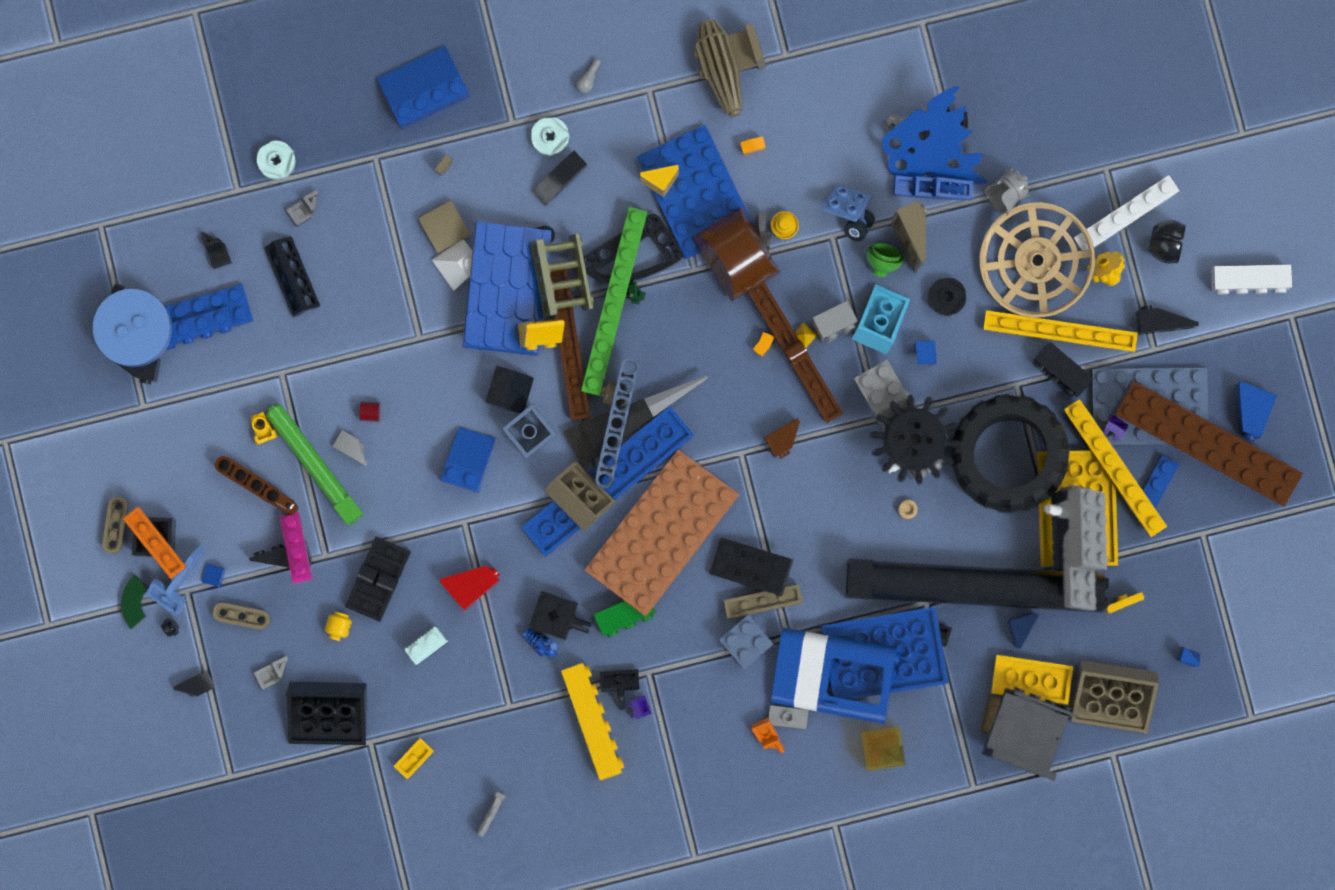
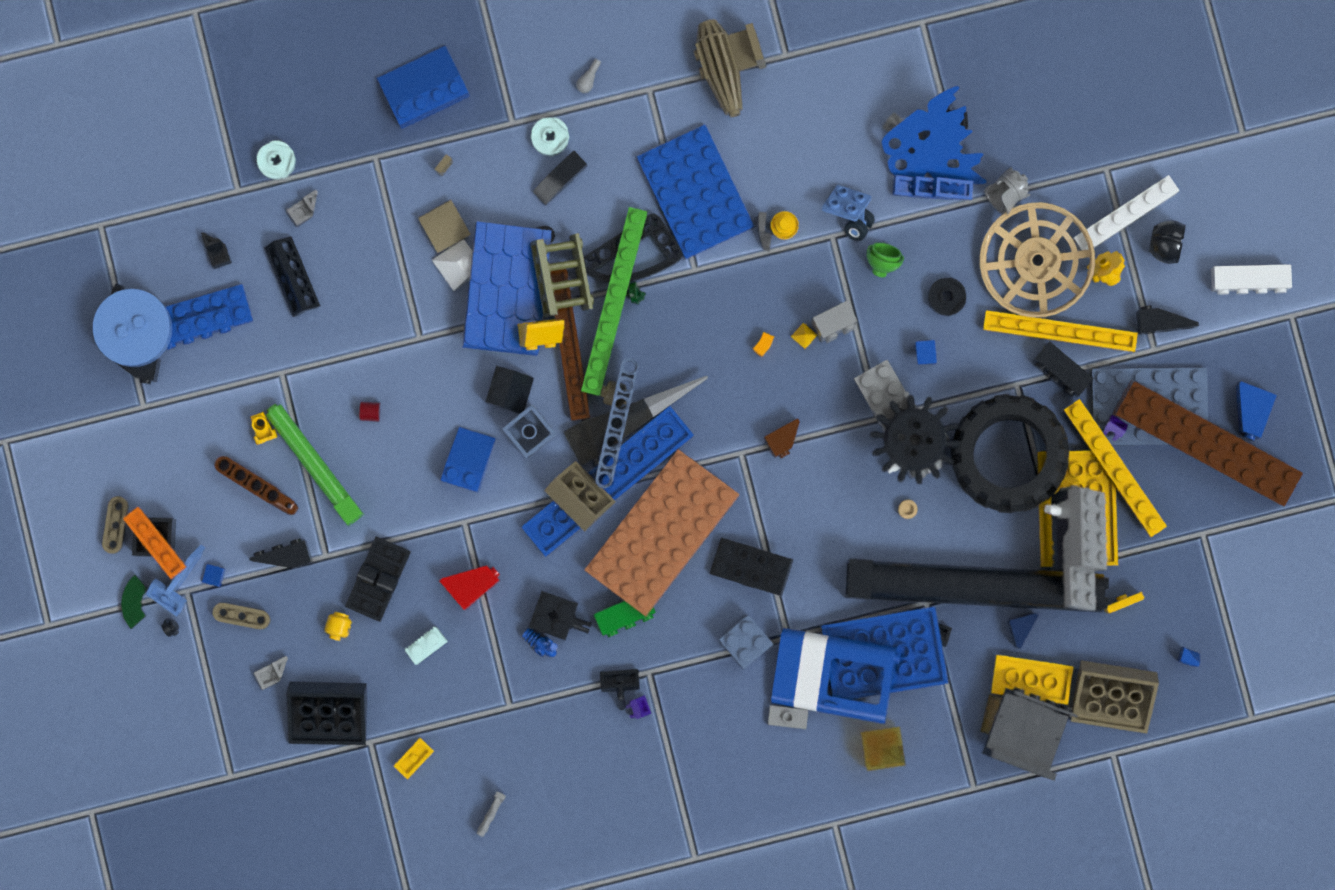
(196, 685): black slope -> none
(296, 548): dark pink plate -> none
(350, 446): light grey slope -> none
(592, 722): yellow brick -> none
(660, 179): yellow slope -> none
(744, 267): reddish brown plate -> none
(753, 145): light orange piece -> none
(762, 602): dark tan plate -> none
(767, 735): orange slope -> none
(881, 319): medium azure slope -> none
(911, 230): dark tan slope -> none
(1159, 479): blue plate -> none

